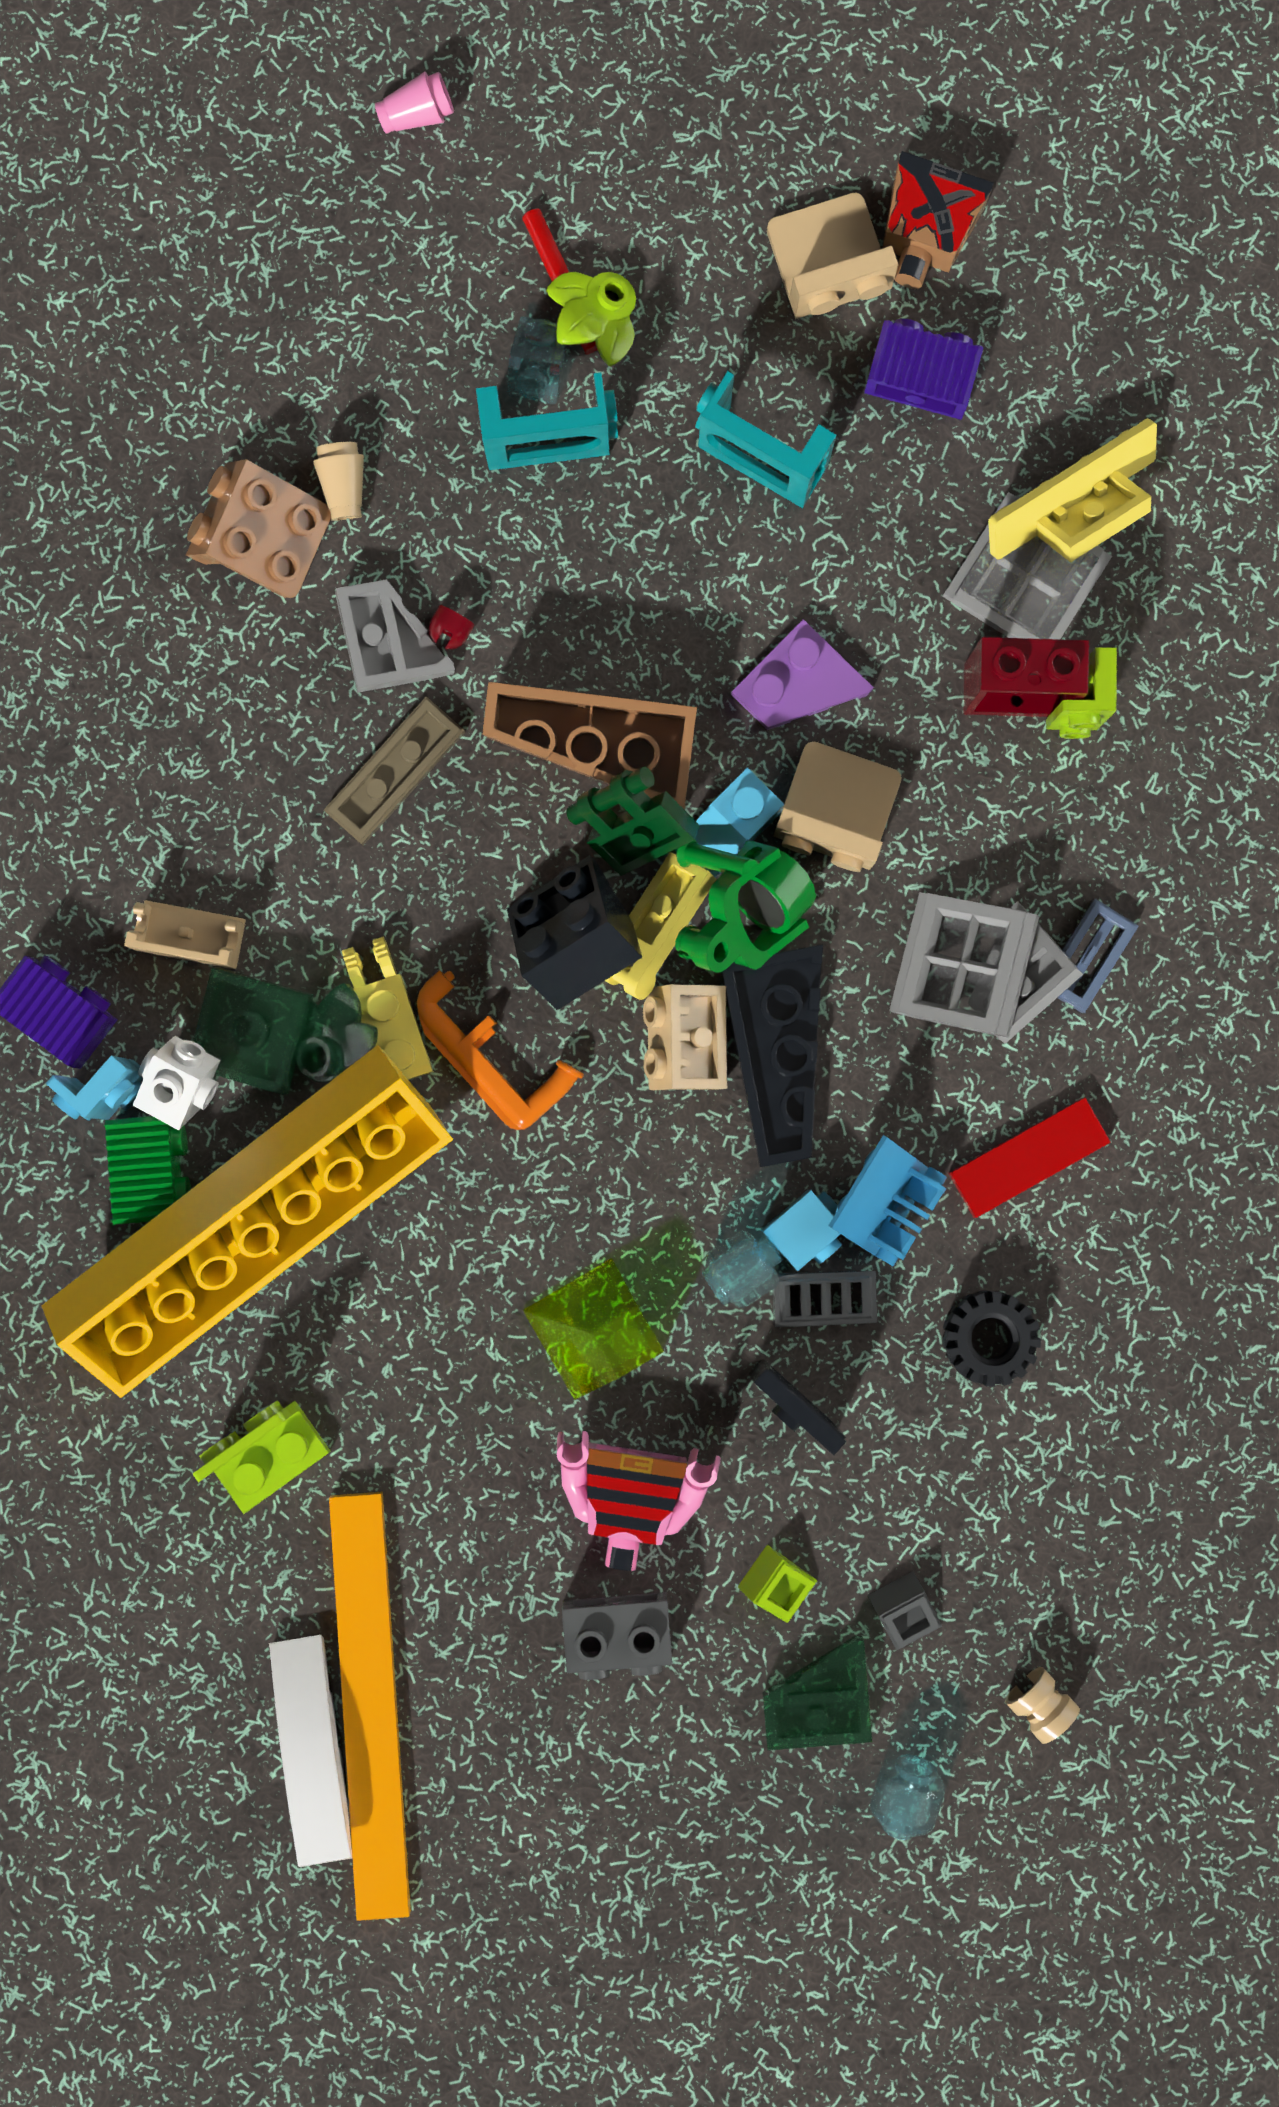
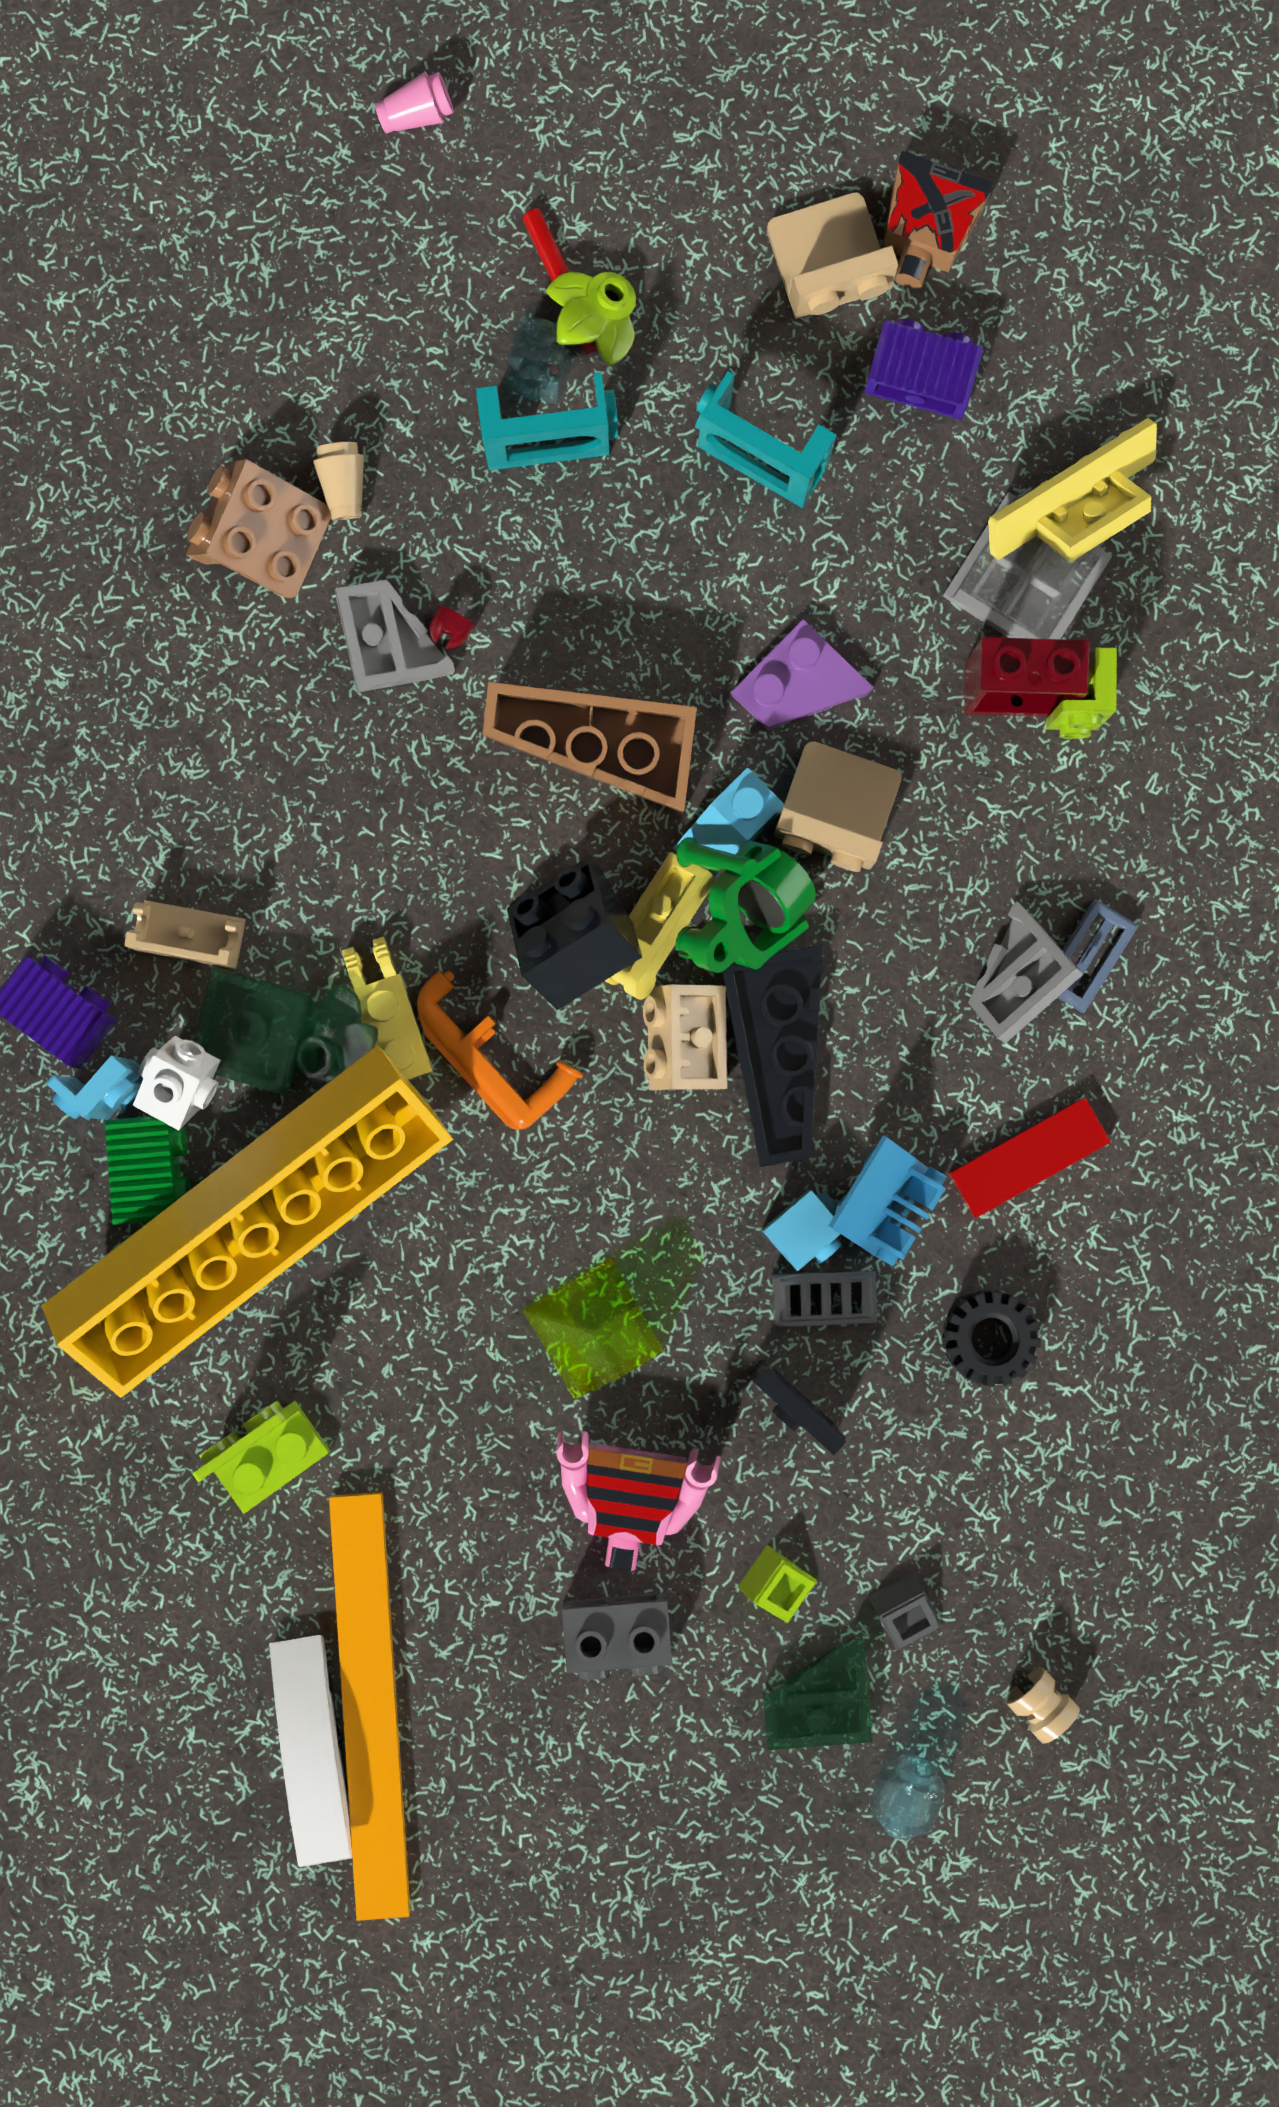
(394, 771): dark tan tile -> none
(642, 832): dark green plate -> none
(742, 1269): clear light blue head -> none
(964, 964): light grey piece -> none

